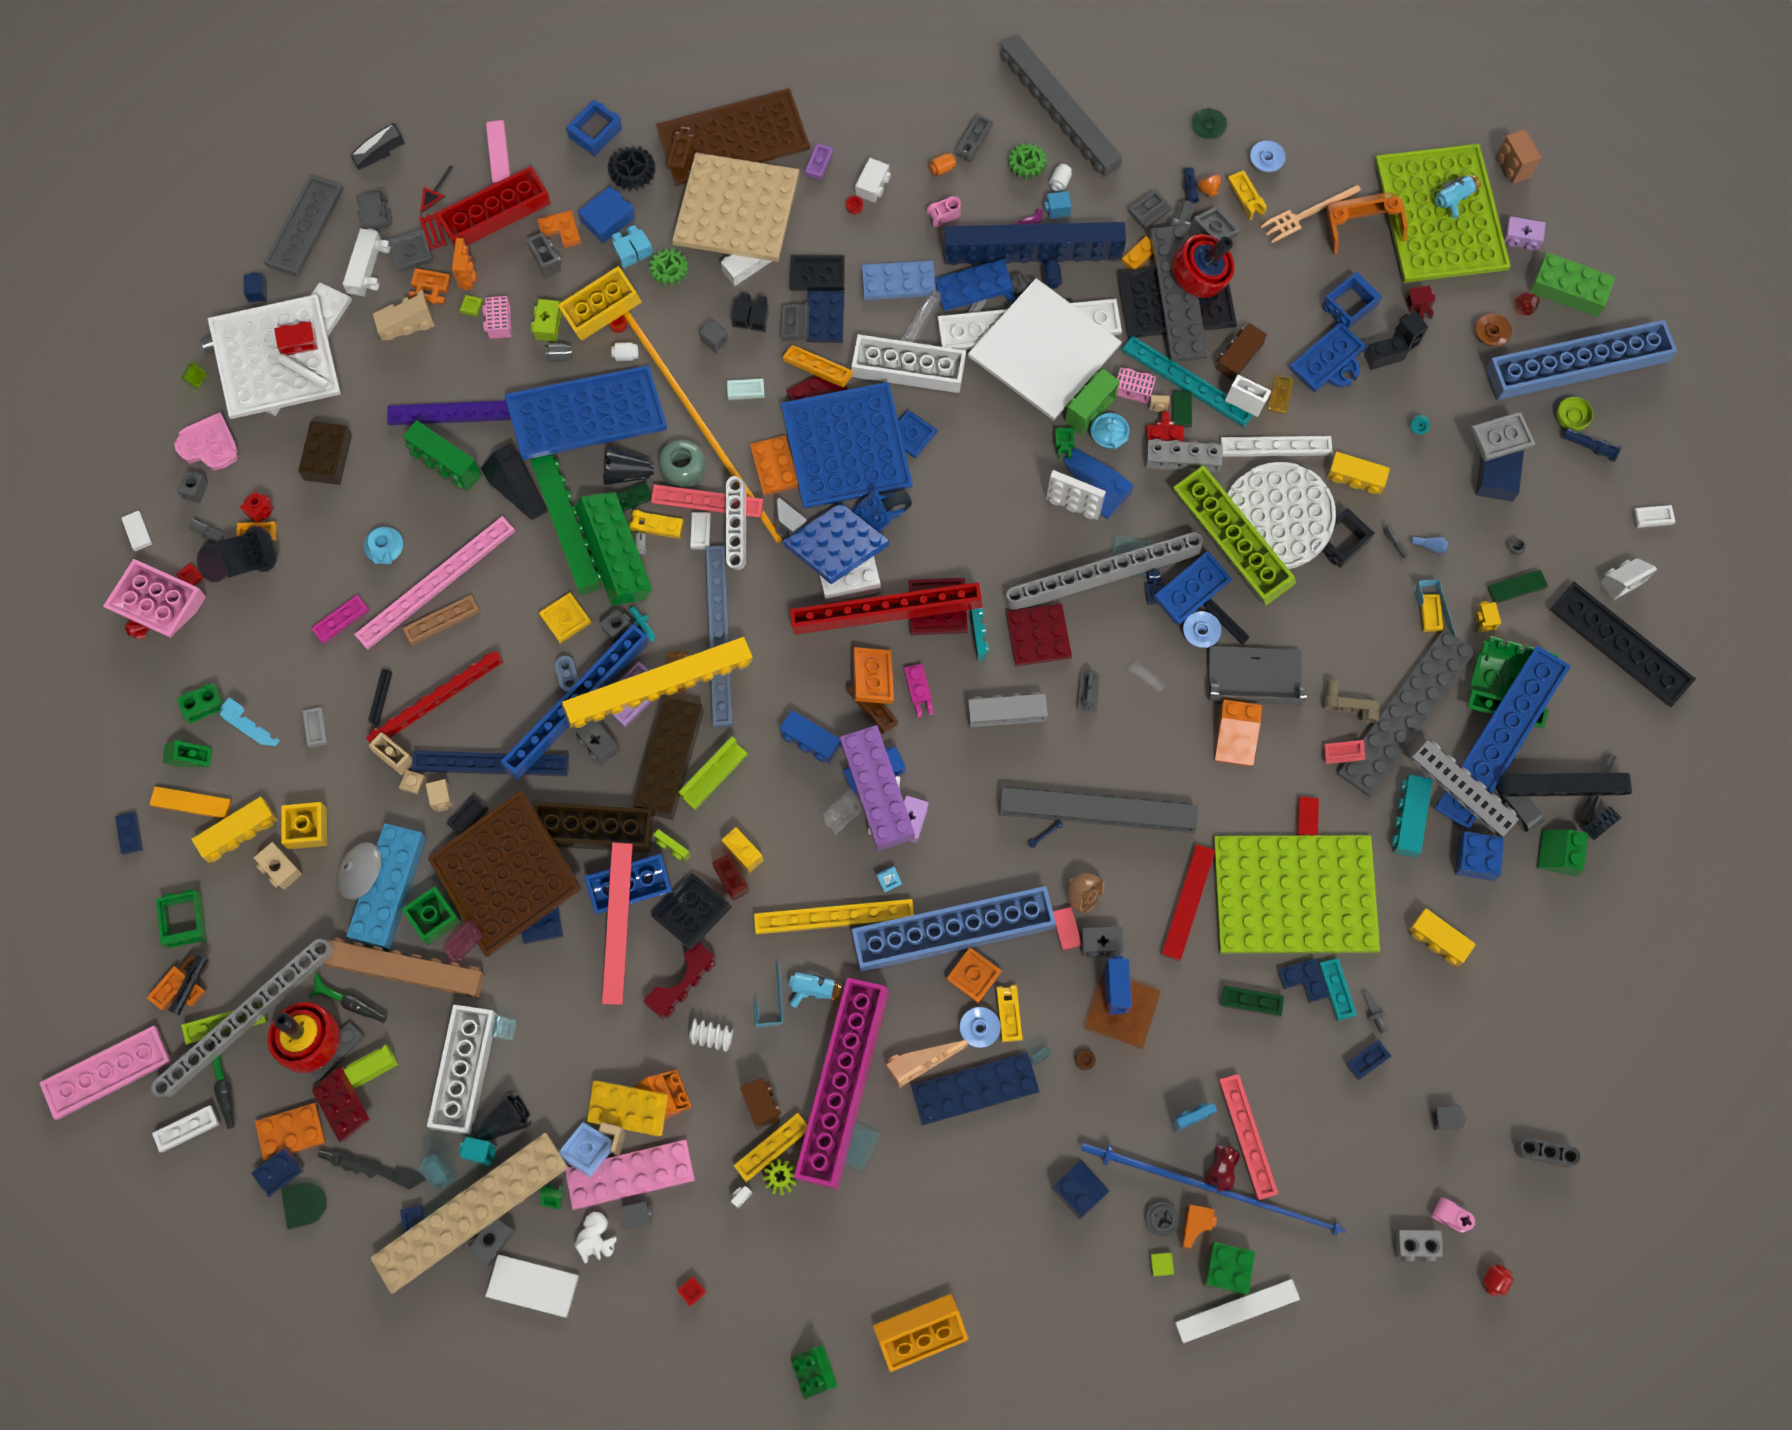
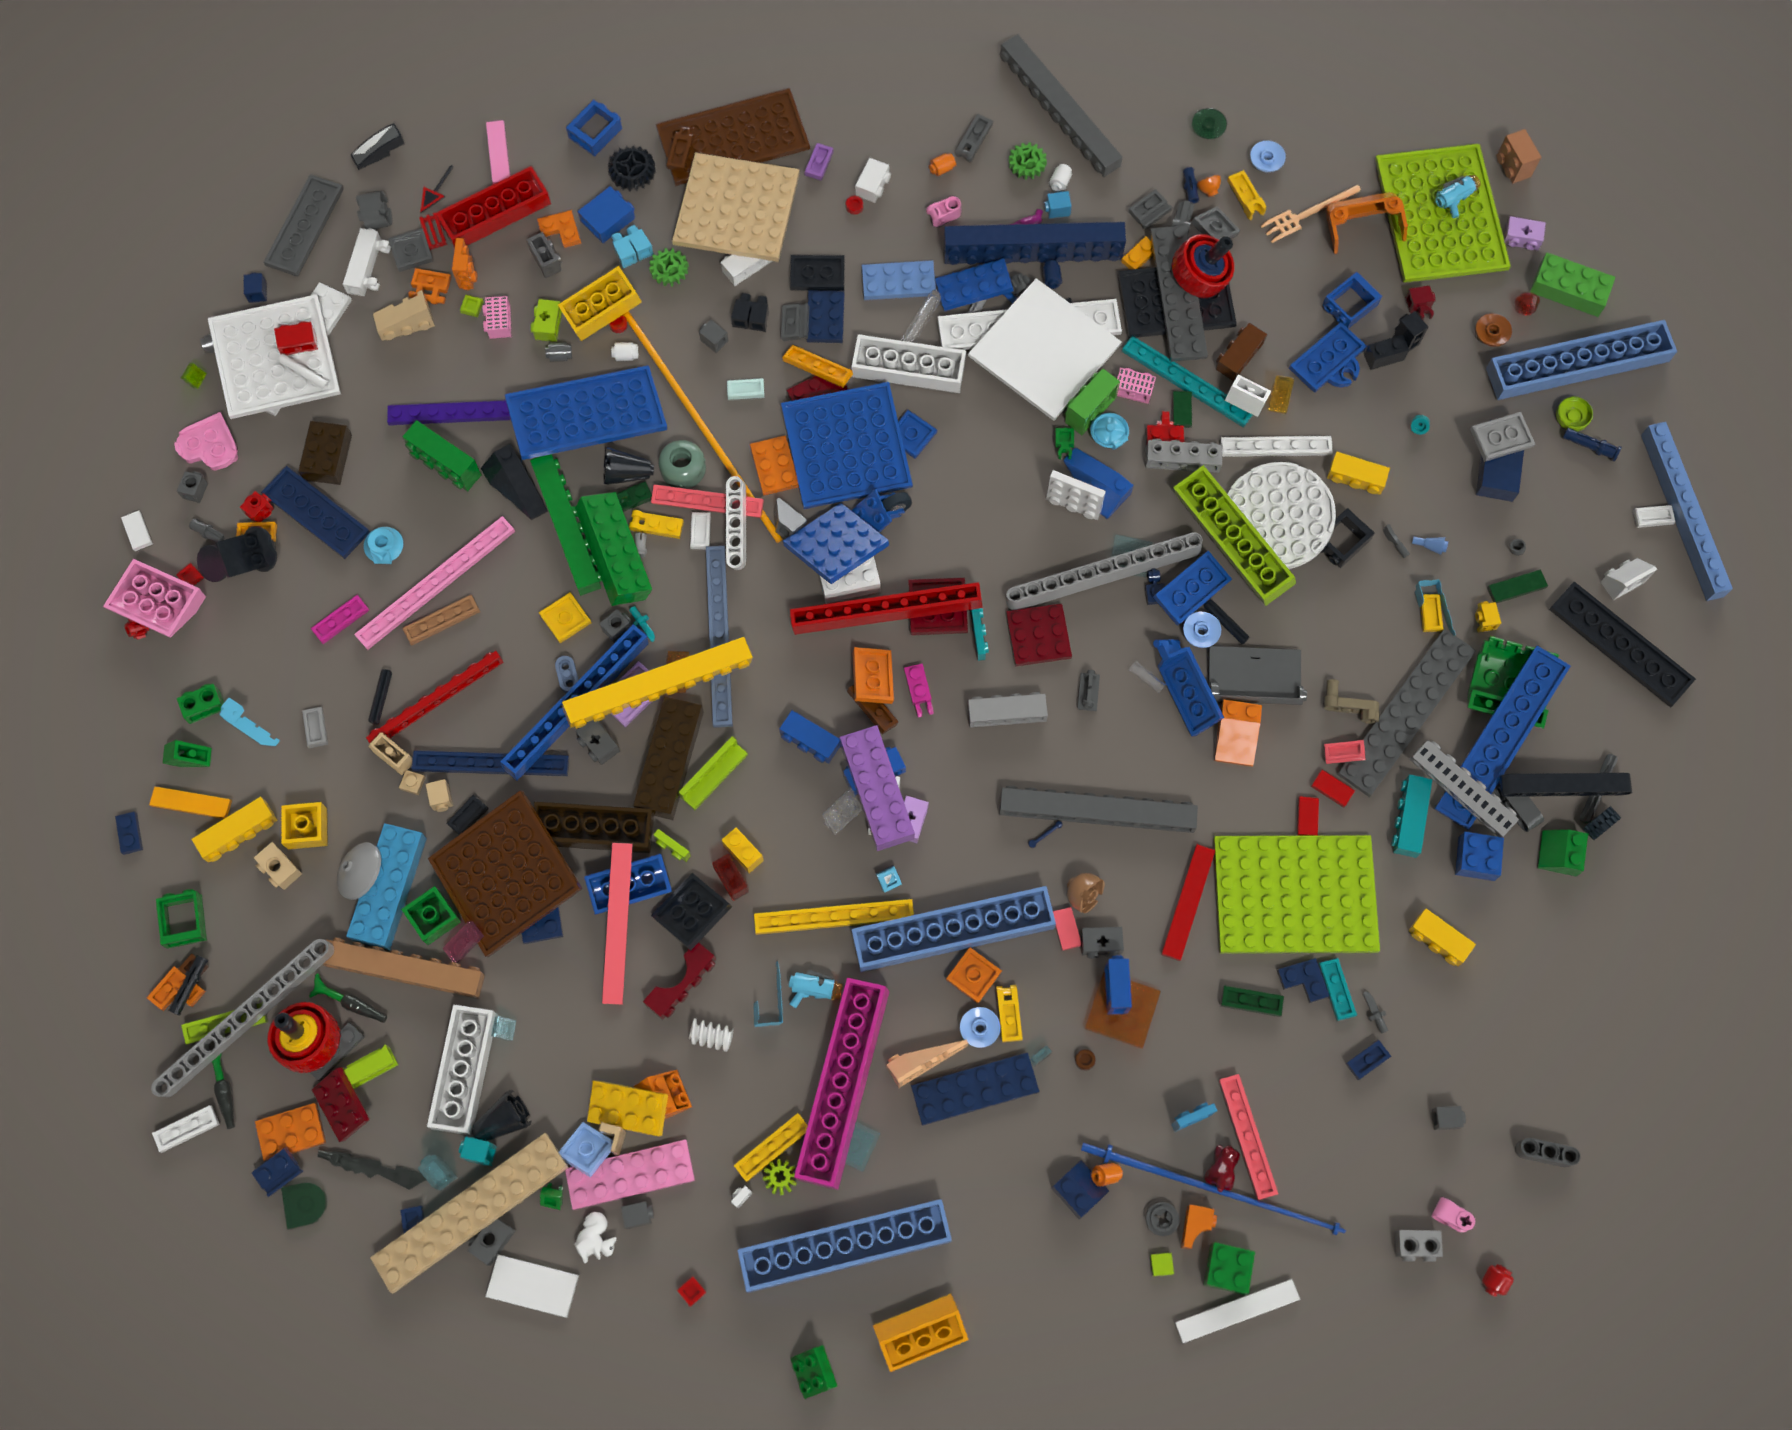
(105, 1072): bright pink plate -> none
(315, 512): none -> dark blue plate
(759, 1103): reddish brown brick -> none
(844, 1246): none -> medium blue brick
(1106, 1174): none -> orange brick
(1159, 403): tan plate -> none
(1187, 686): none -> blue hinge
(1333, 788): none -> red tile
(1686, 511): none -> medium blue brick

